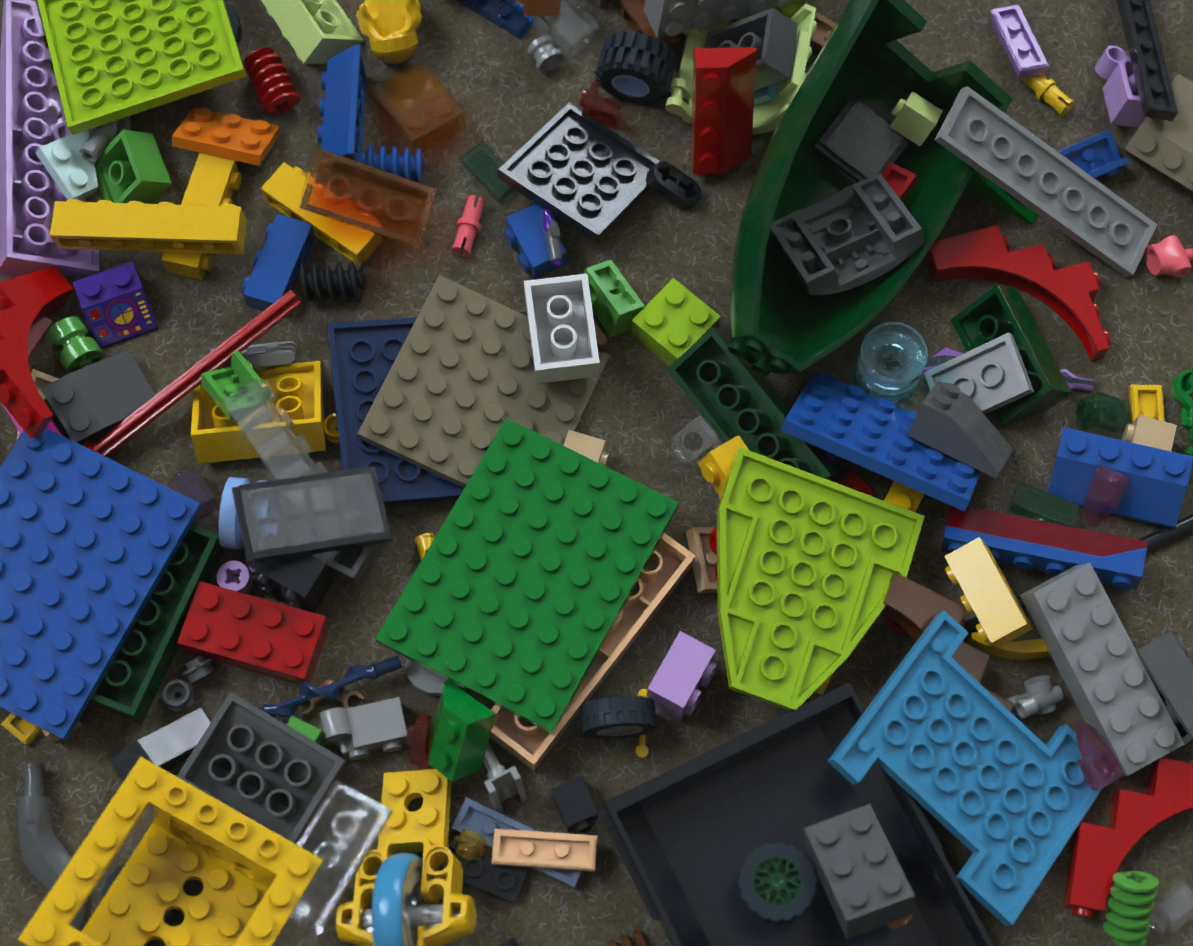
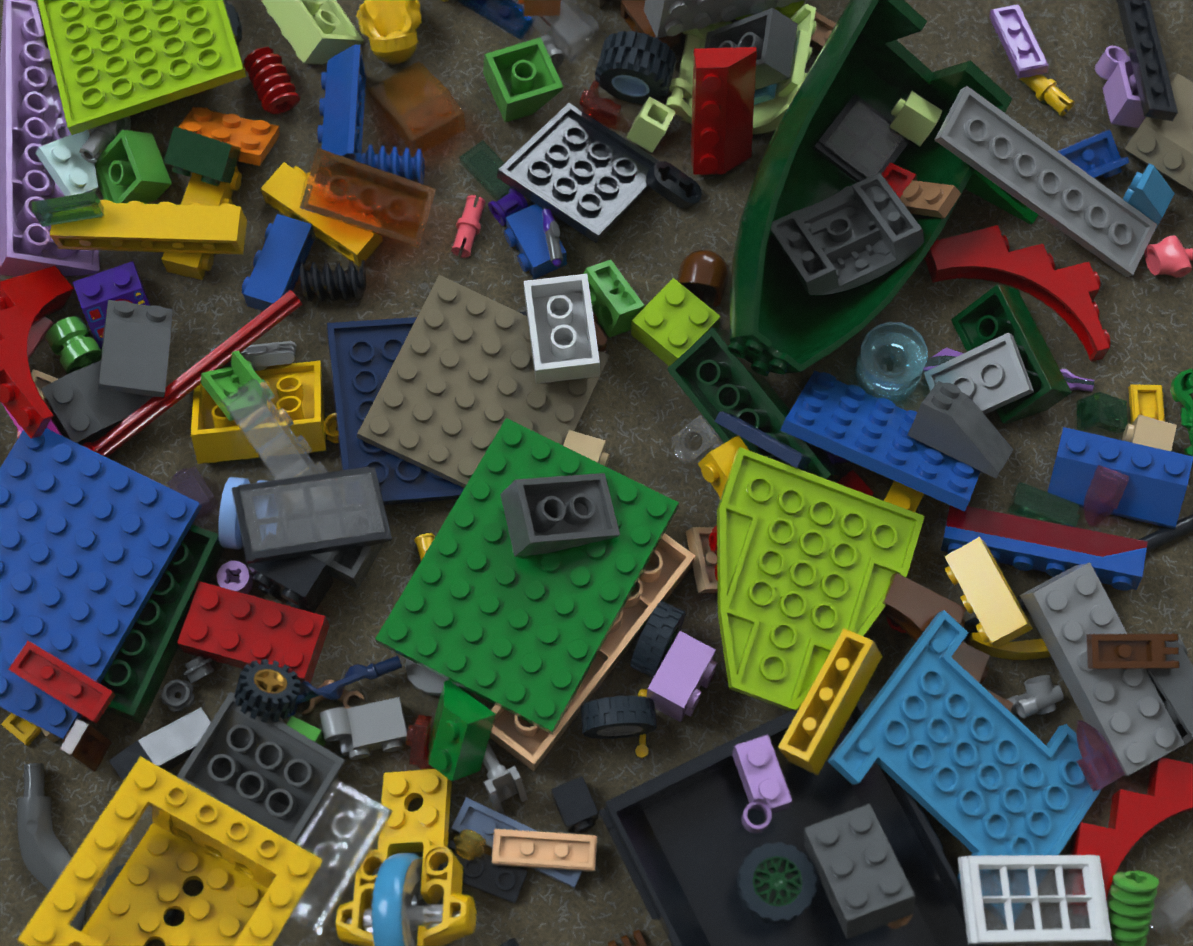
(62, 682): none -> red plate
(68, 209): none -> clear green tile
(85, 745): none -> reddish brown plate
(135, 348): none -> dark grey slope
(201, 155): none -> dark green brick
(267, 690): none -> black wheel
(507, 205): none -> dark purple bush
(521, 78): none -> bright green slope
(558, 513): none -> dark grey slope
(651, 124): none -> yellowish green brick
(657, 638): none -> black wheel
(707, 269): none -> reddish brown helmet
(761, 780): none -> lavender hinge
(763, 440): none -> dark blue tile
(830, 701): none -> yellow brick
(929, 198): none -> medium nougat plate
(1034, 899): none -> white piece
(1130, 651): none -> reddish brown hinge
(1149, 194): none -> dark azure slope

